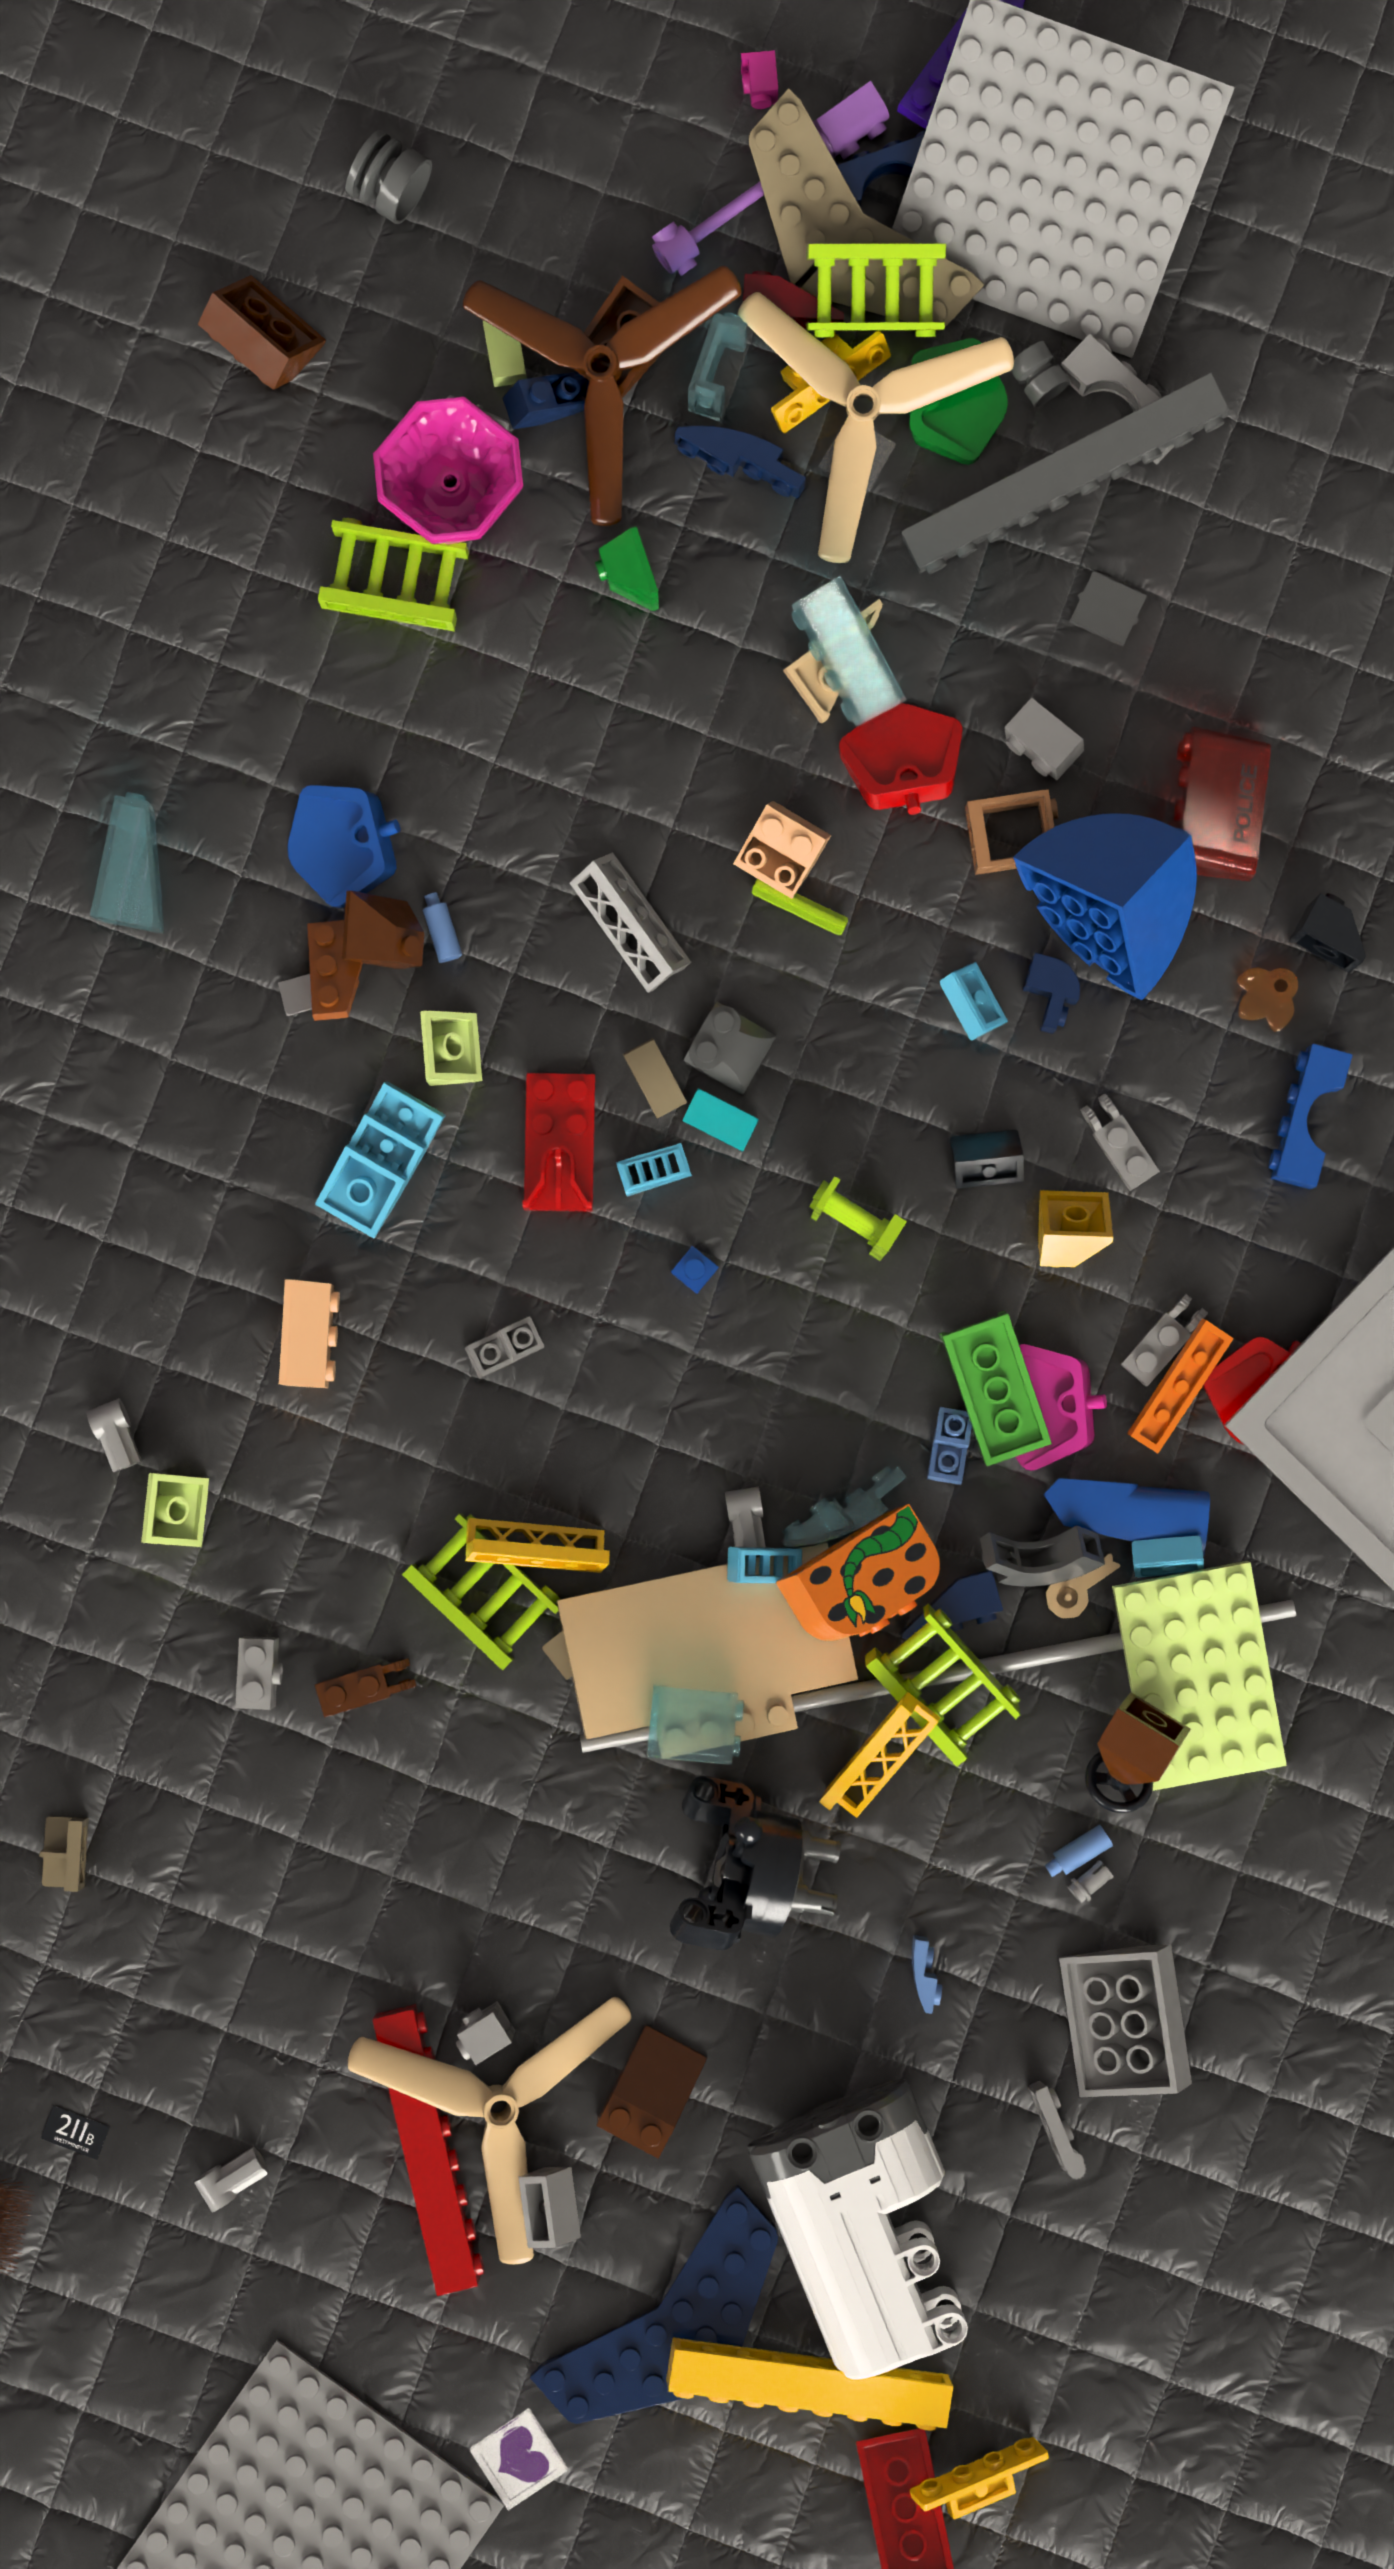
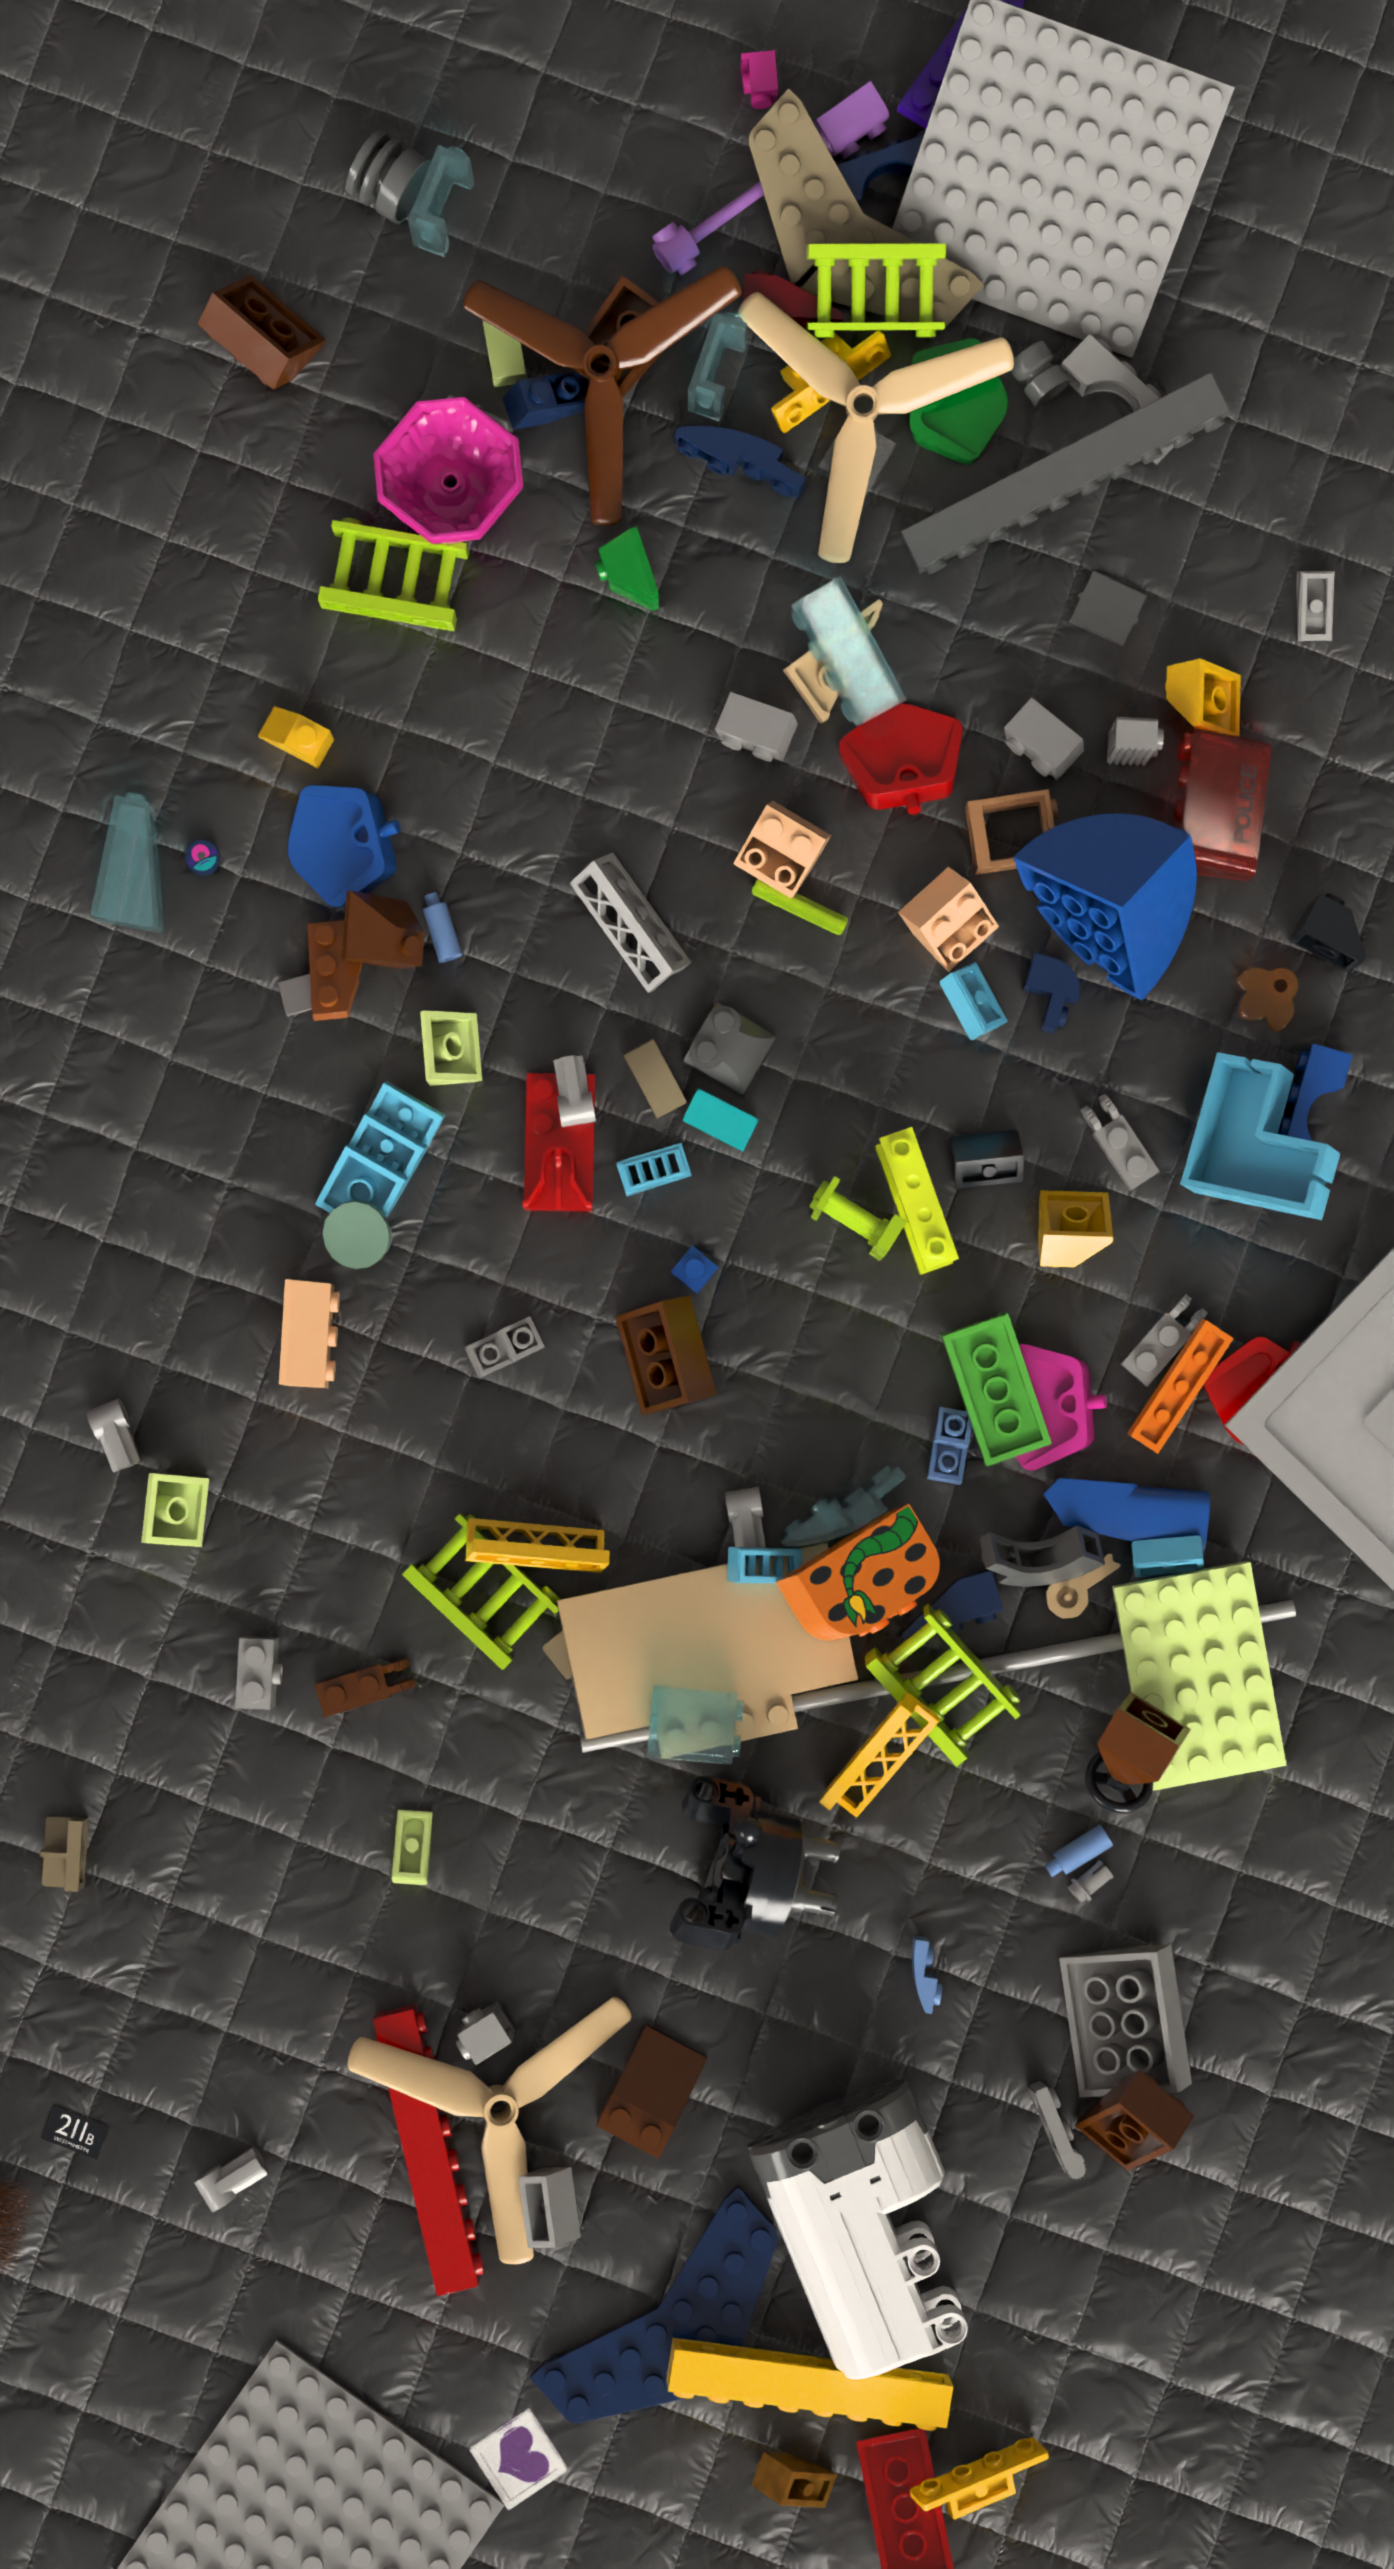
(202, 857): none -> tile
(297, 736): none -> yellow slope
(357, 1234): none -> sand green tile
(412, 1847): none -> yellowish green slope
(446, 169): none -> clear light blue panel
(574, 1099): none -> light grey piece
(666, 1355): none -> reddish brown slope
(756, 727): none -> light grey brick
(793, 2480): none -> pearl gold slope
(916, 1201): none -> neon yellow fence
(949, 918): none -> light nougat slope
(1134, 741): none -> light grey brick
(1136, 2121): none -> reddish brown slope
(1205, 695): none -> yellow slope
(1239, 1146): none -> medium azure piece
(1315, 605): none -> light grey slope

